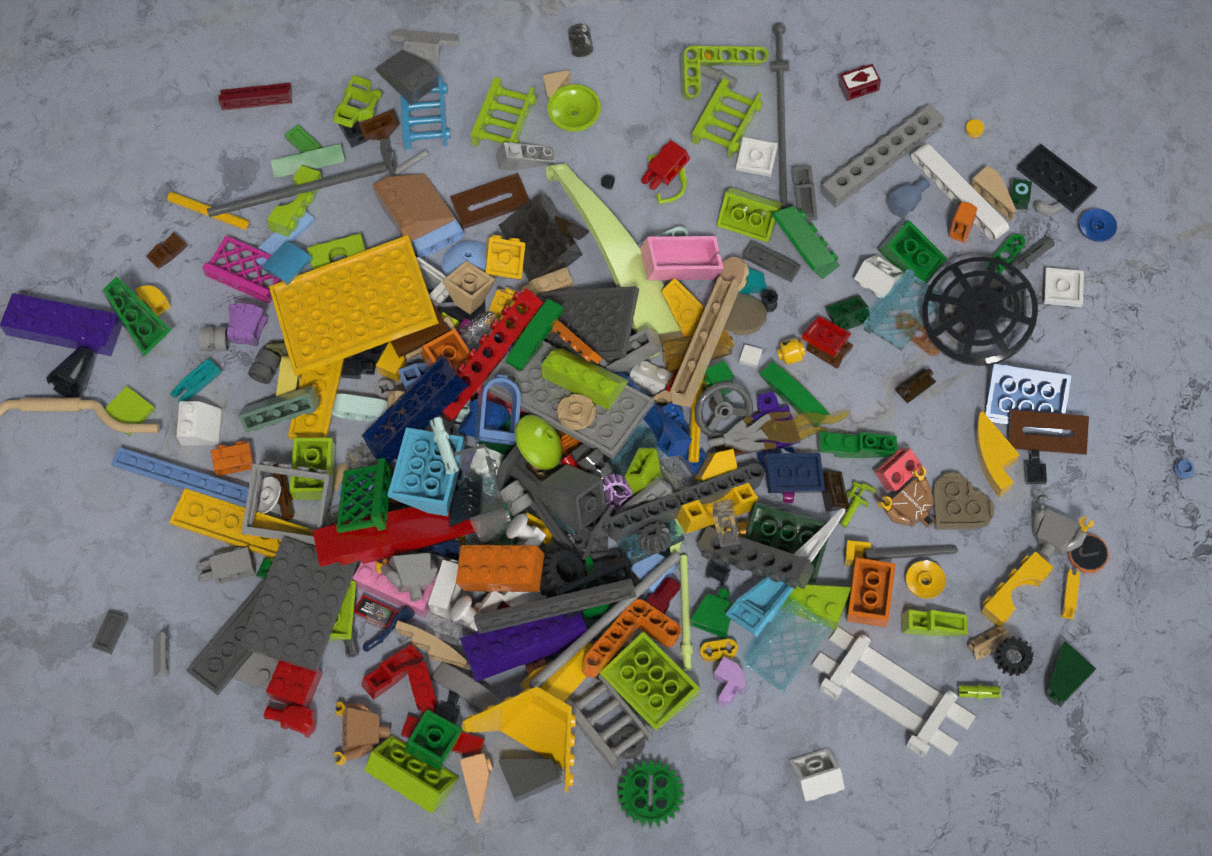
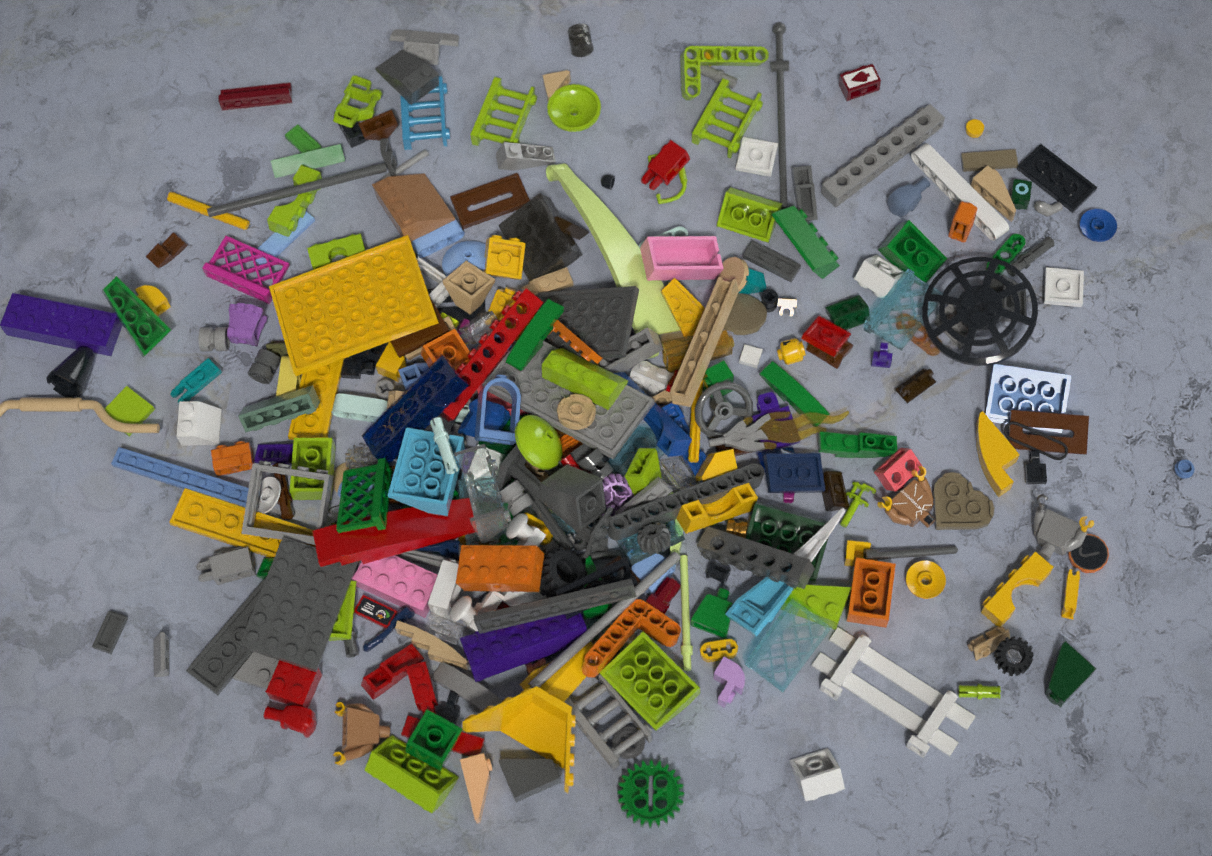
(286, 455): none -> dark purple slope
(287, 262): dark azure slope -> none
(377, 616): clear tile -> none
(410, 573): light grey torso -> none
(466, 502): black hinge -> none
(725, 515): clear torso -> none
(787, 303): none -> tile
(882, 357): none -> dark purple plate
(934, 623): lime slope -> none
(995, 159): none -> dark tan tile
(1039, 433): none -> black piece

